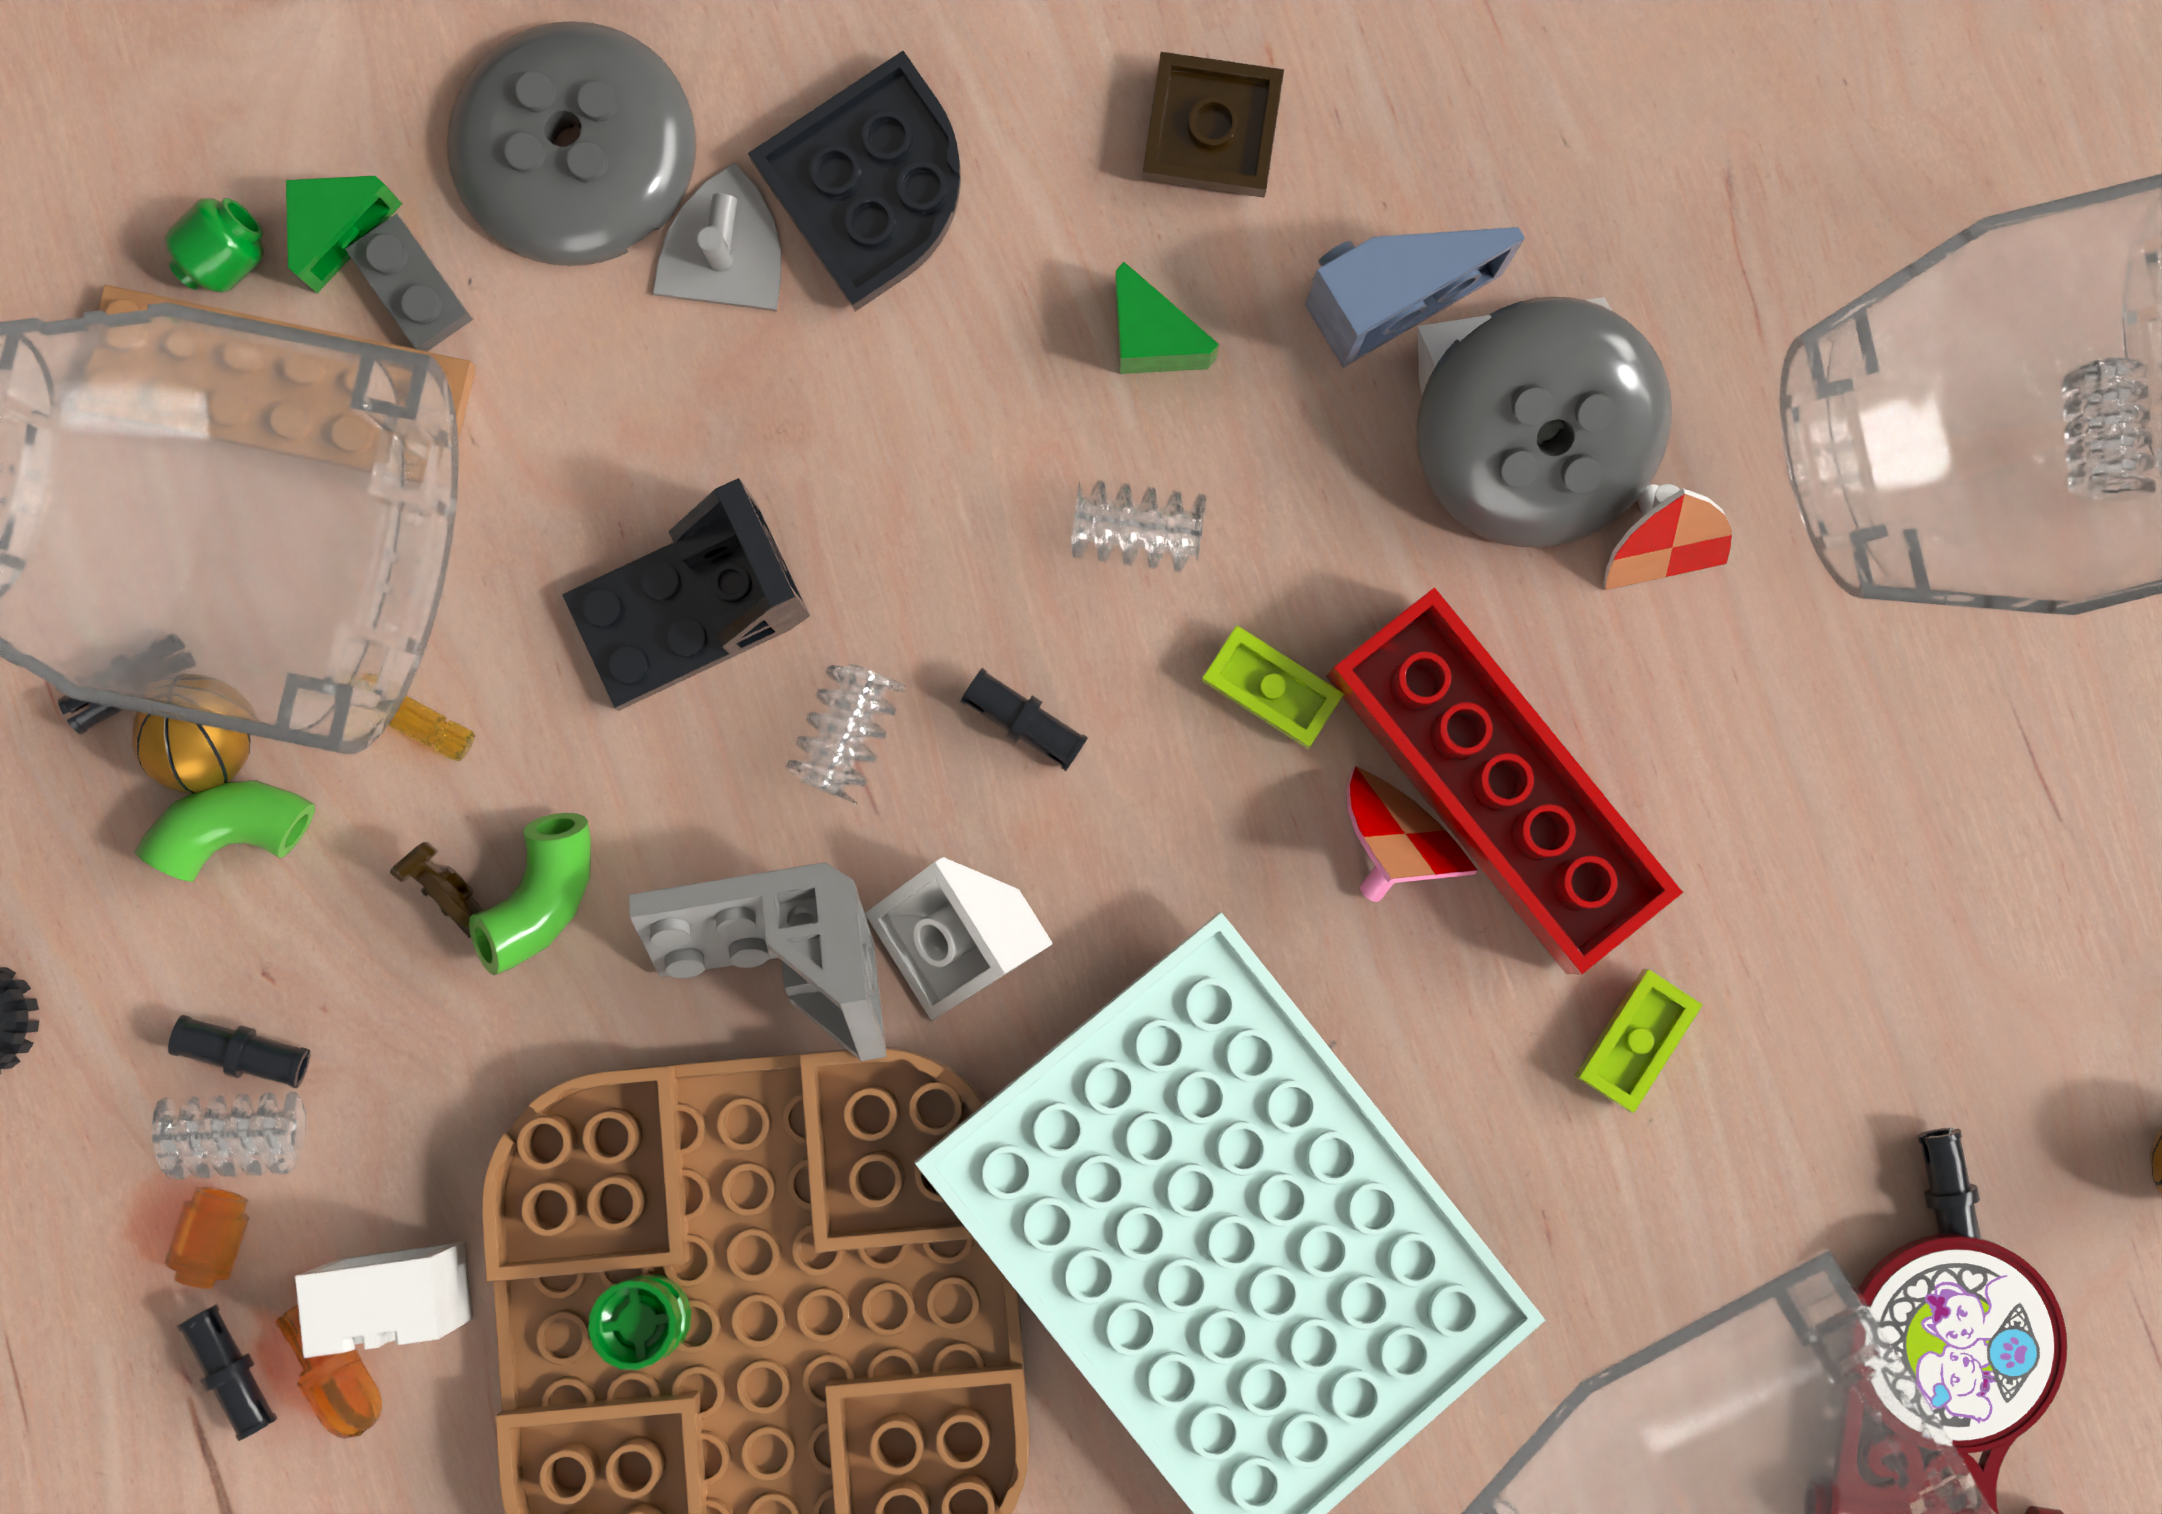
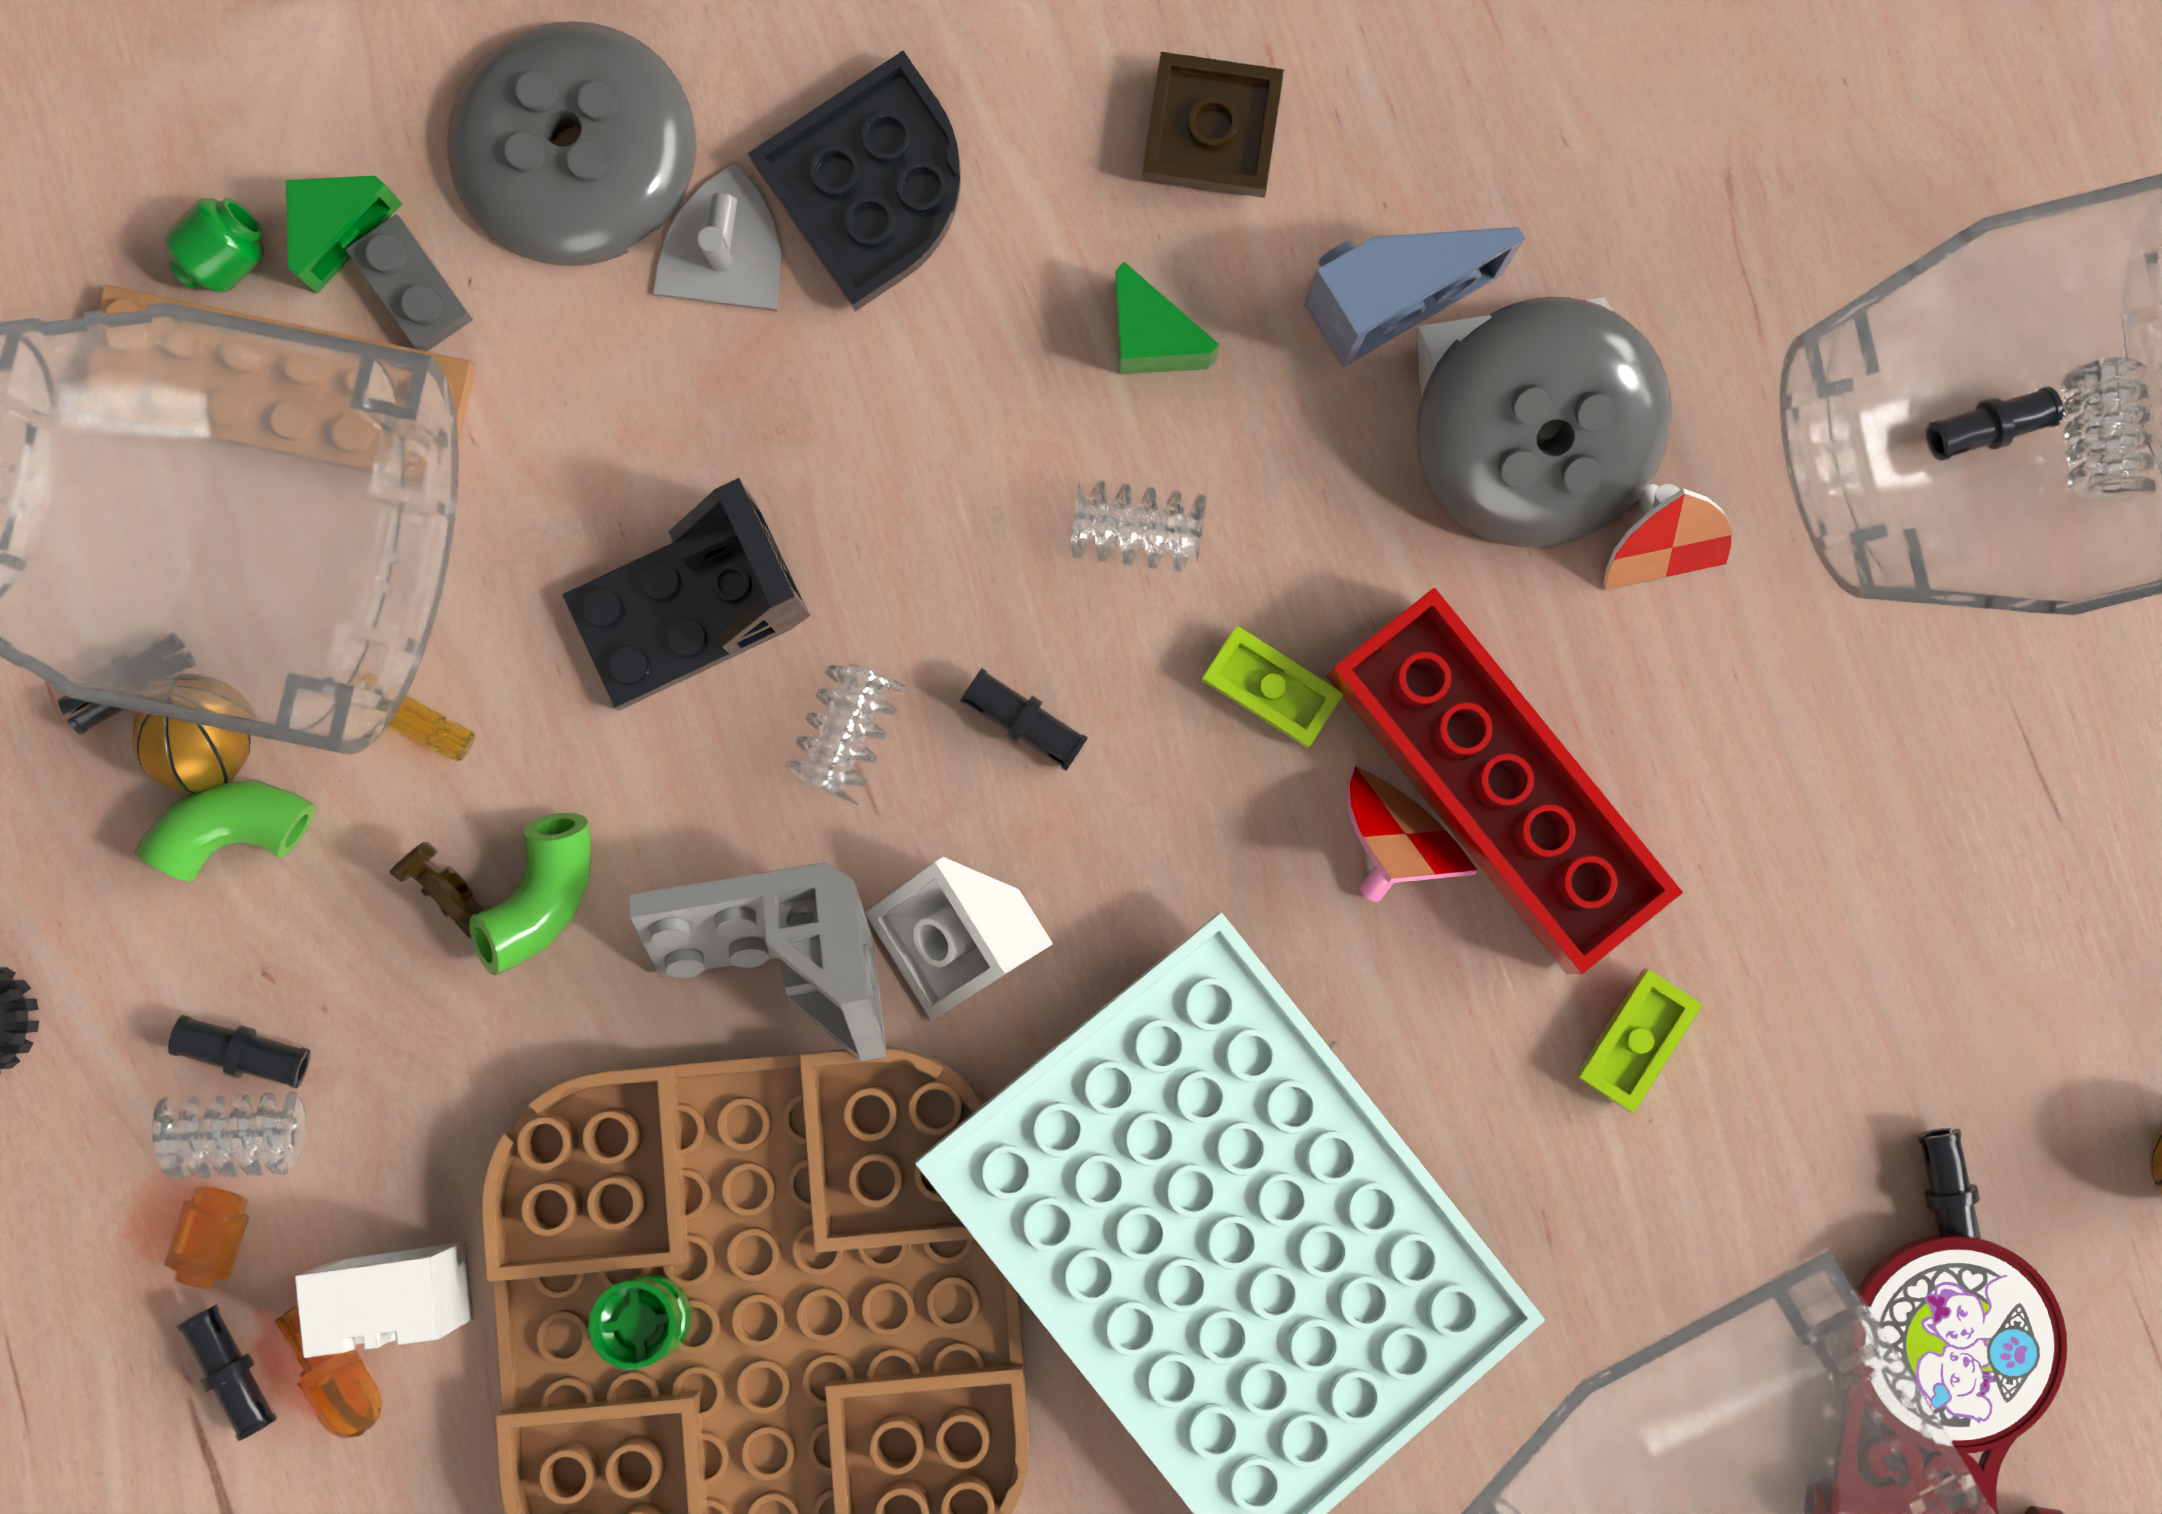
(1994, 423): none -> black pin

